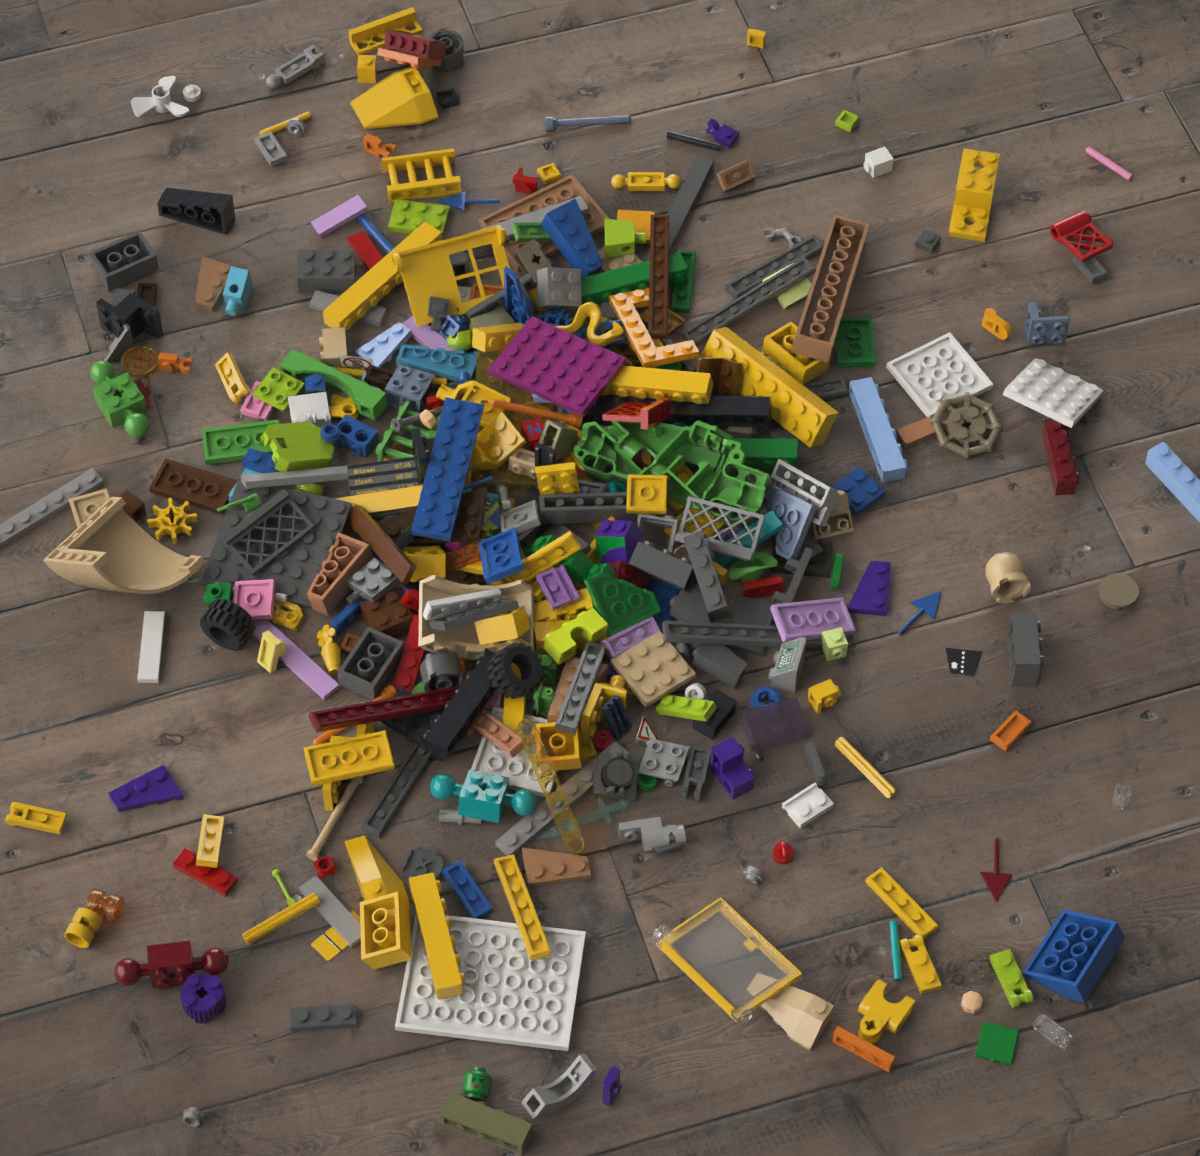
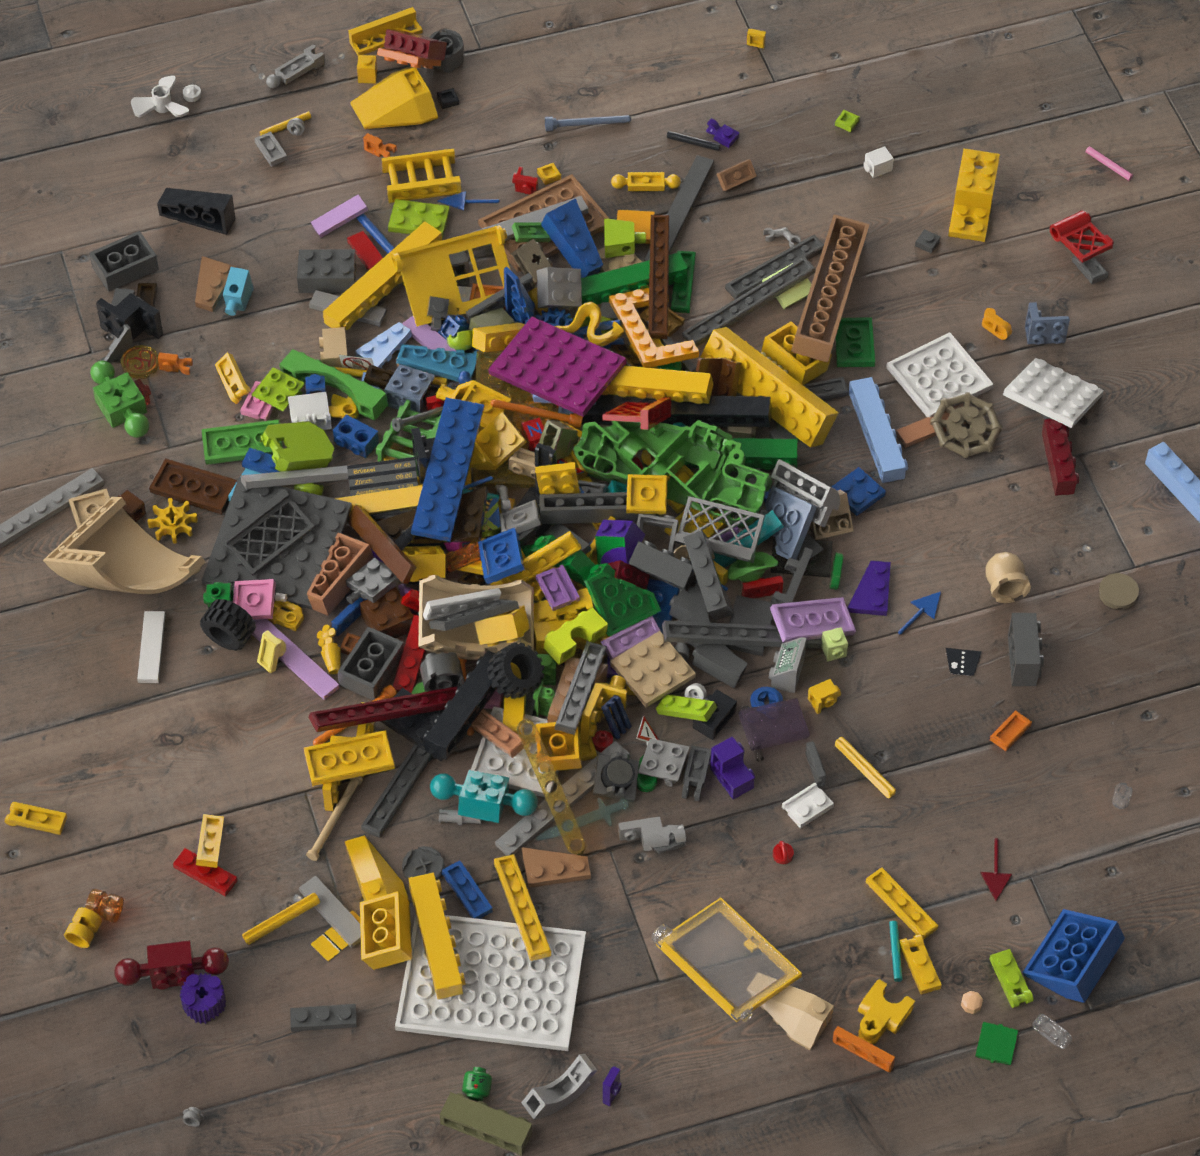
(147, 789): dark purple wing -> none
(249, 503): bright green plant -> none
(290, 901): lime hinge -> none
(322, 862): red plate -> none
(330, 433): blue plate -> none
(428, 419): light nougat tile -> none
(753, 875): light grey plate -> none

